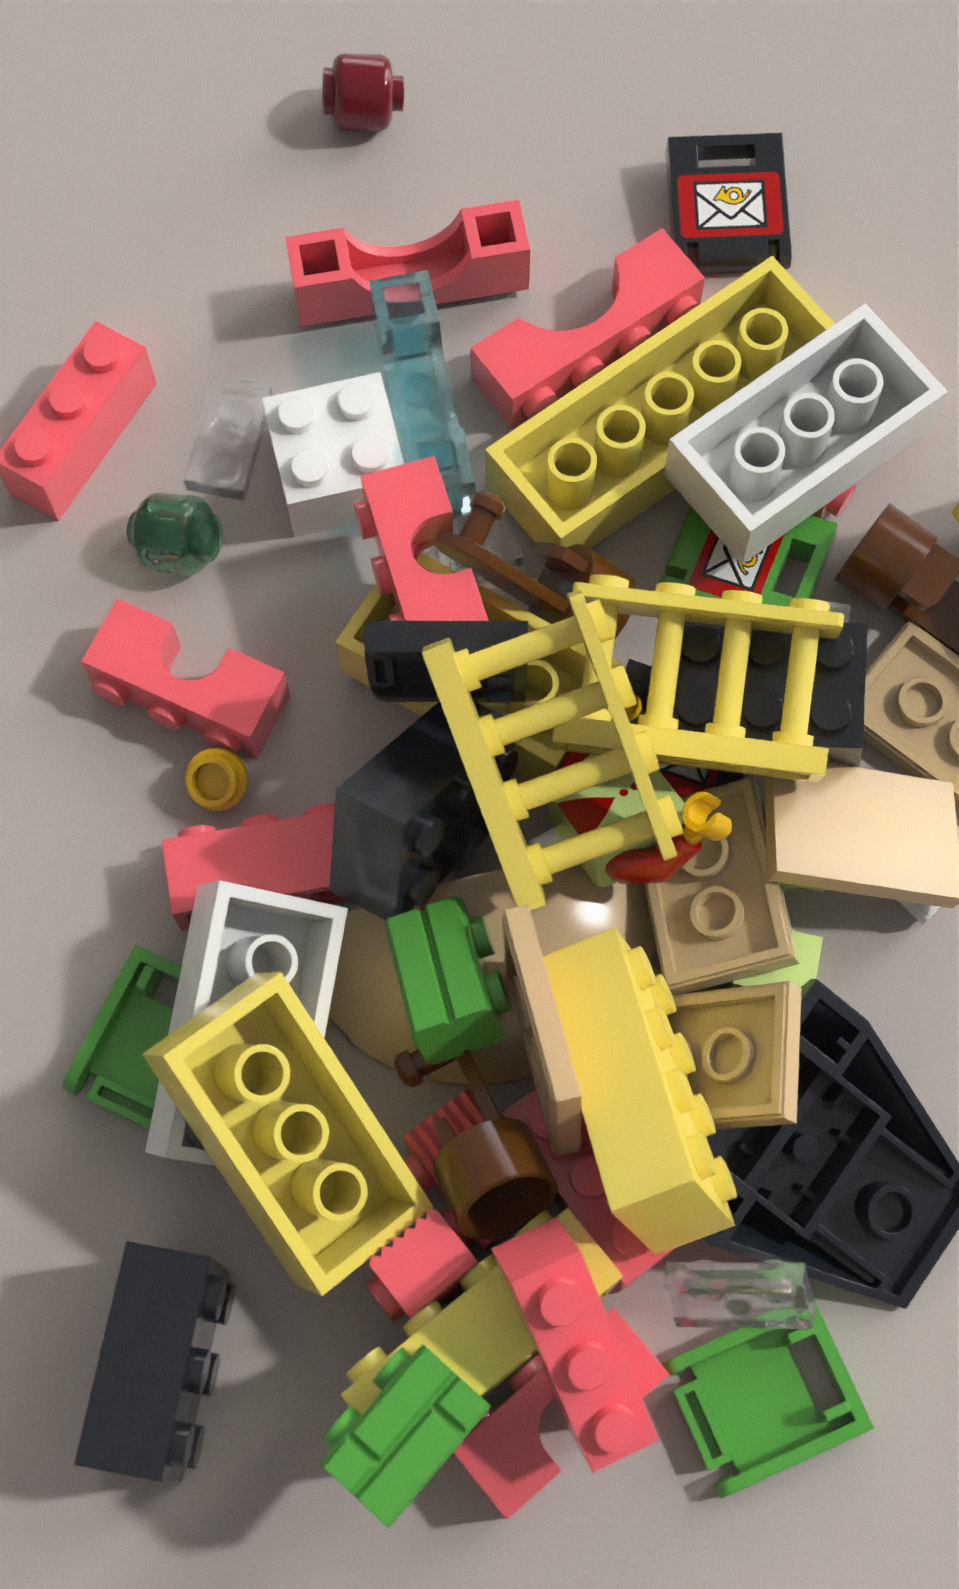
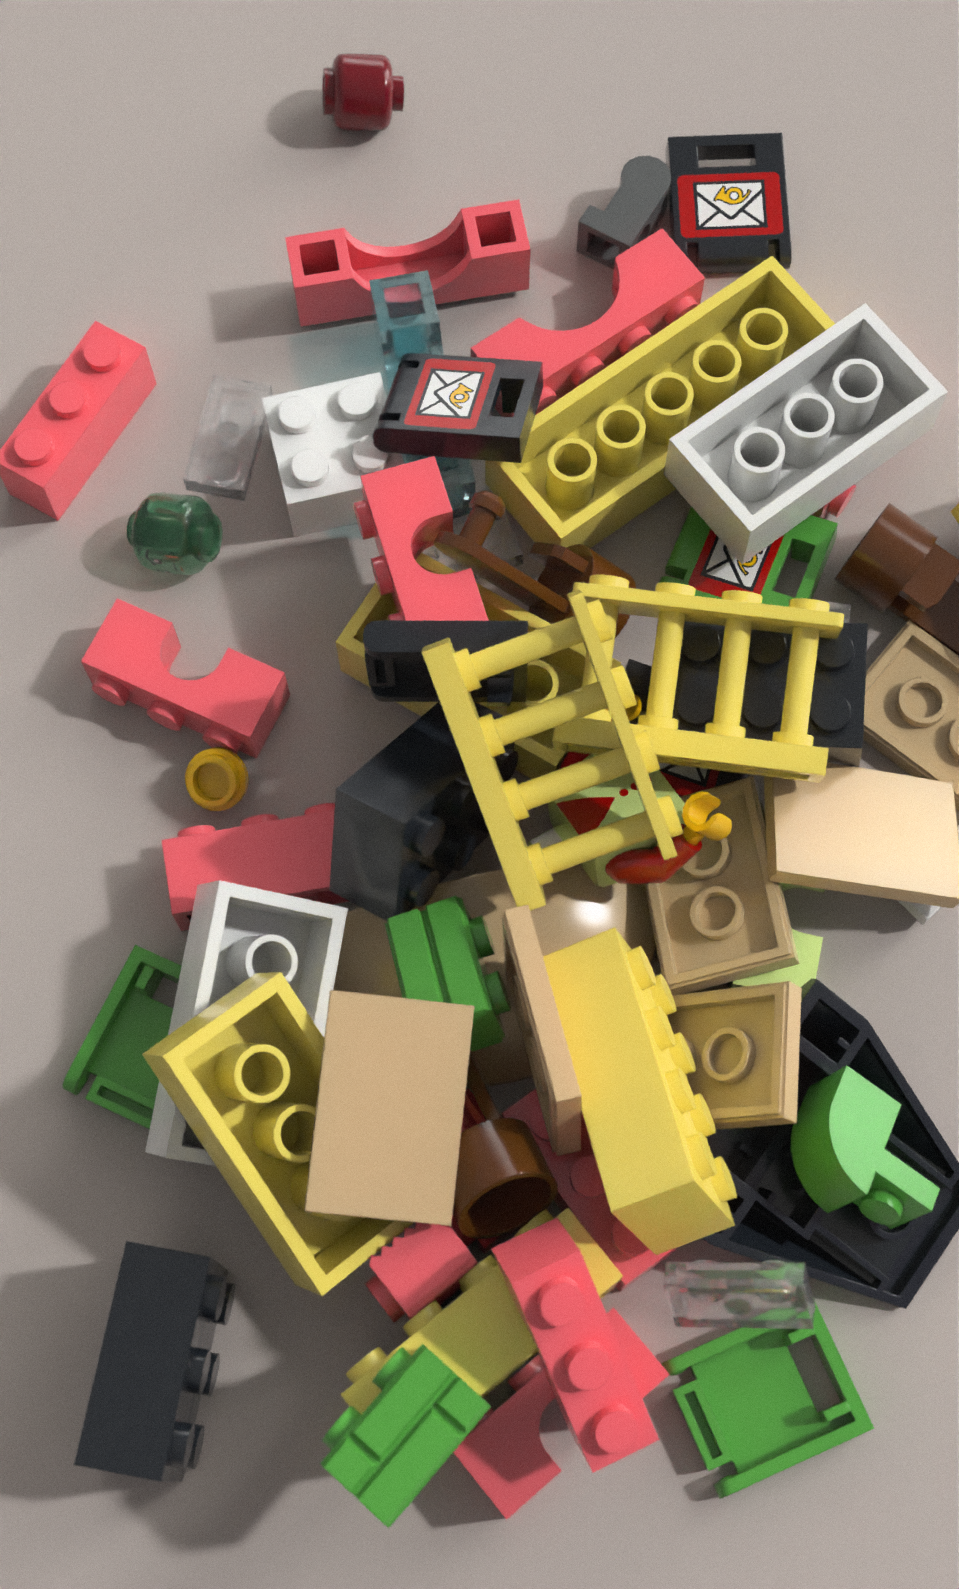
(389, 1108): none -> tan tile
(448, 405): none -> black container
(630, 213): none -> dark grey leg
(844, 1156): none -> bright green brick

